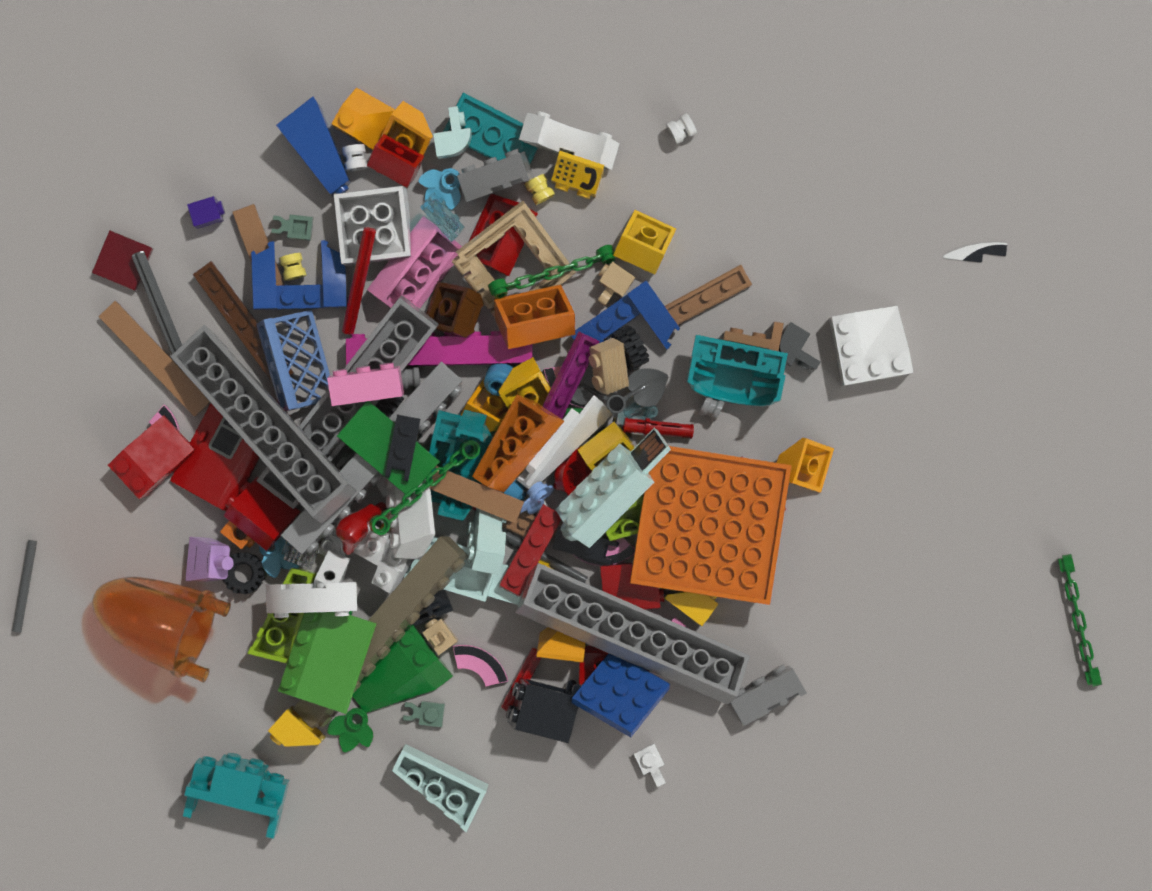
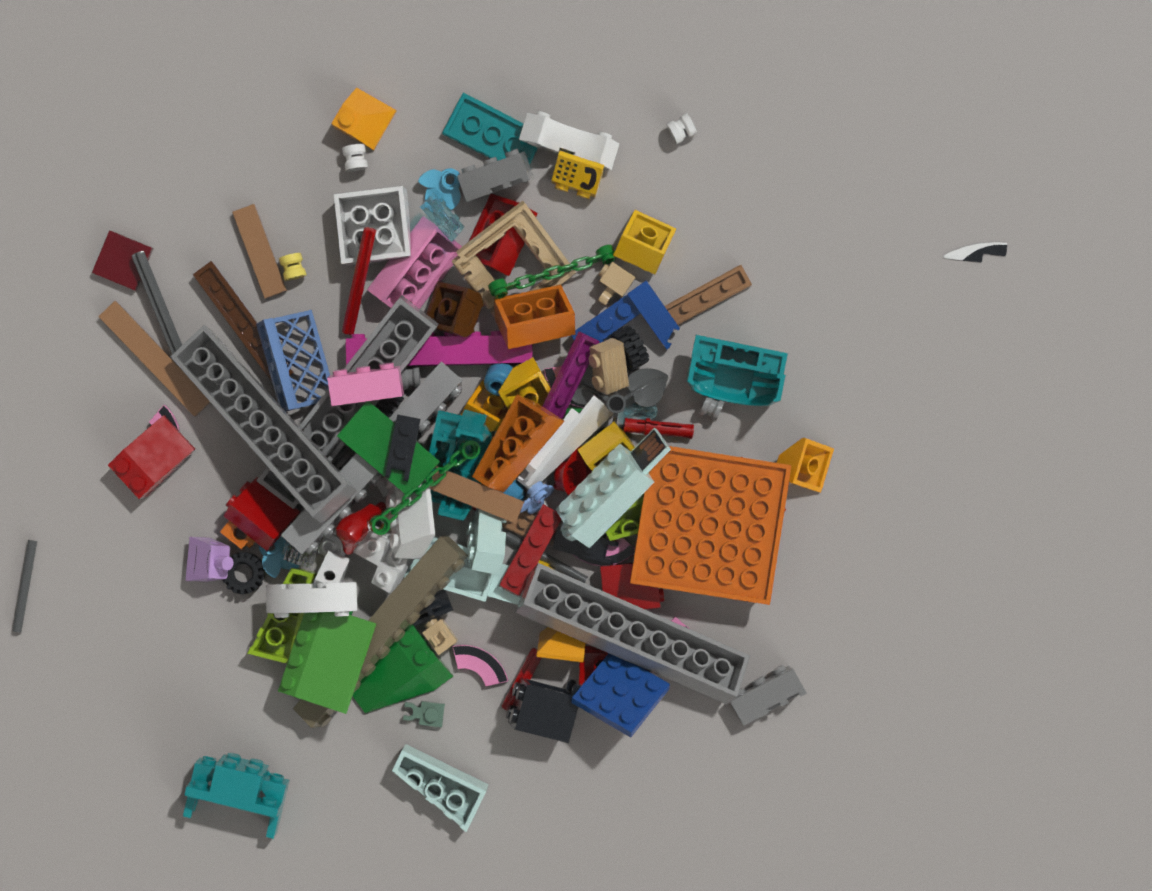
(159, 621): clear orange windscreen -> none
(206, 212): dark purple brick -> none
(218, 463): red door -> none
(272, 297): blue wedge -> none
(294, 731): yellow slope -> none
(297, 227): sand green plate -> none
(313, 141): blue slope -> none
(350, 732): green plate -> none
(395, 160): red brick -> none
(409, 128): light orange slope -> none
(453, 142): light aqua brick -> none
(539, 188): light yellow wheel -> none
(650, 761): white plate -> none
(694, 605): yellow slope -> none
(757, 339): medium nougat bracket -> none
(792, 342): dark grey brick -> none
(870, 345): white slope -> none
(1093, 675): green piece -> none

